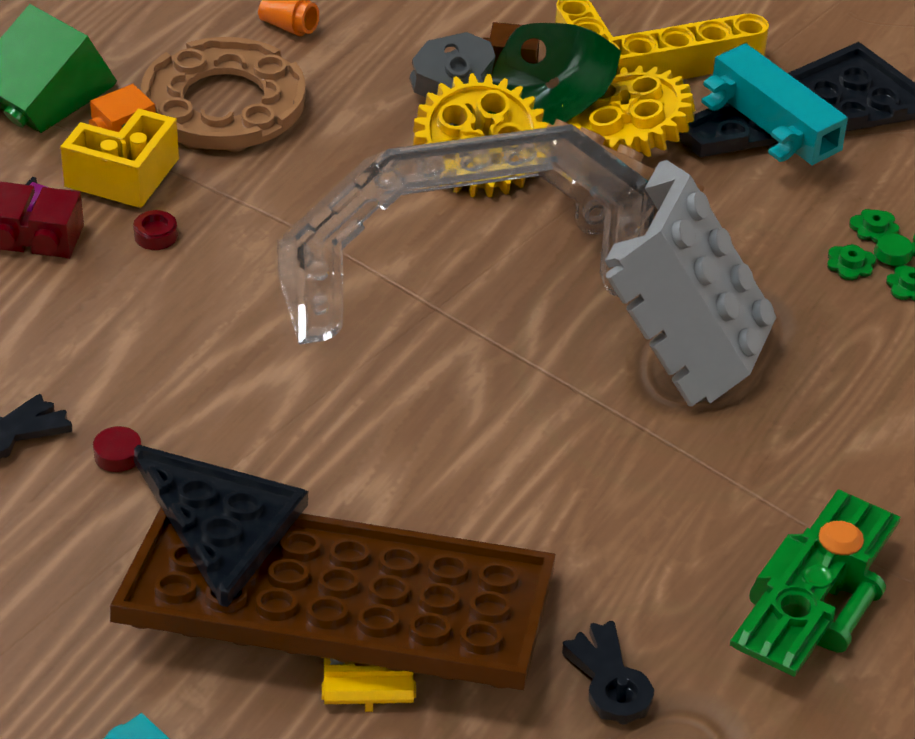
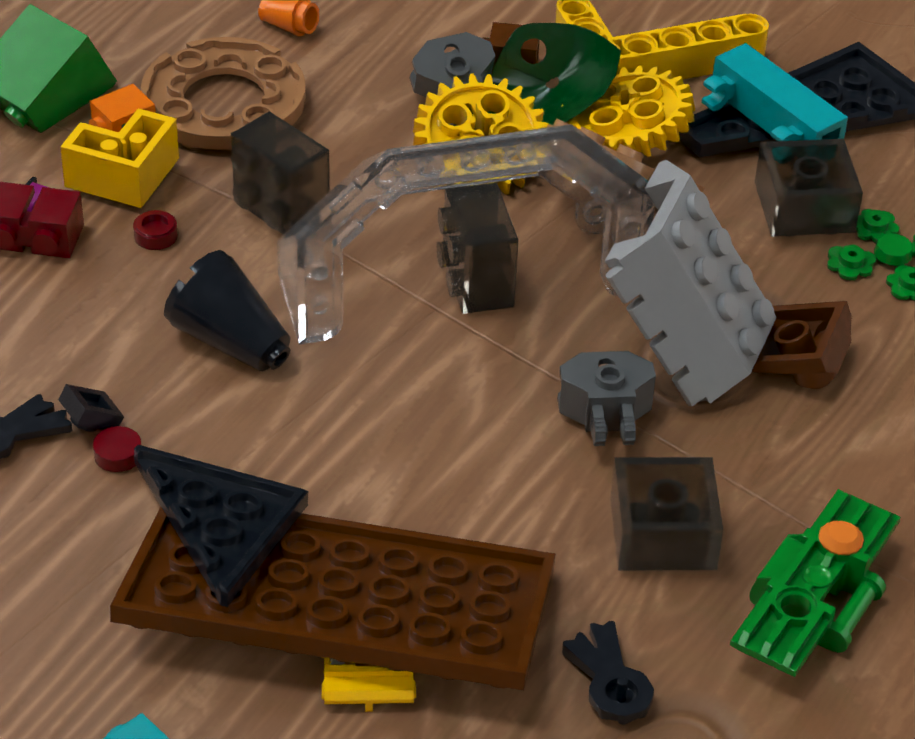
(90, 408): none -> black plate
(228, 313): none -> black cone
(278, 171): none -> clear smoke brick
(478, 248): none -> clear smoke brick
(607, 395): none -> dark grey hinge
(666, 513): none -> clear smoke brick
(807, 342): none -> reddish brown slope
(808, 187): none -> clear smoke brick

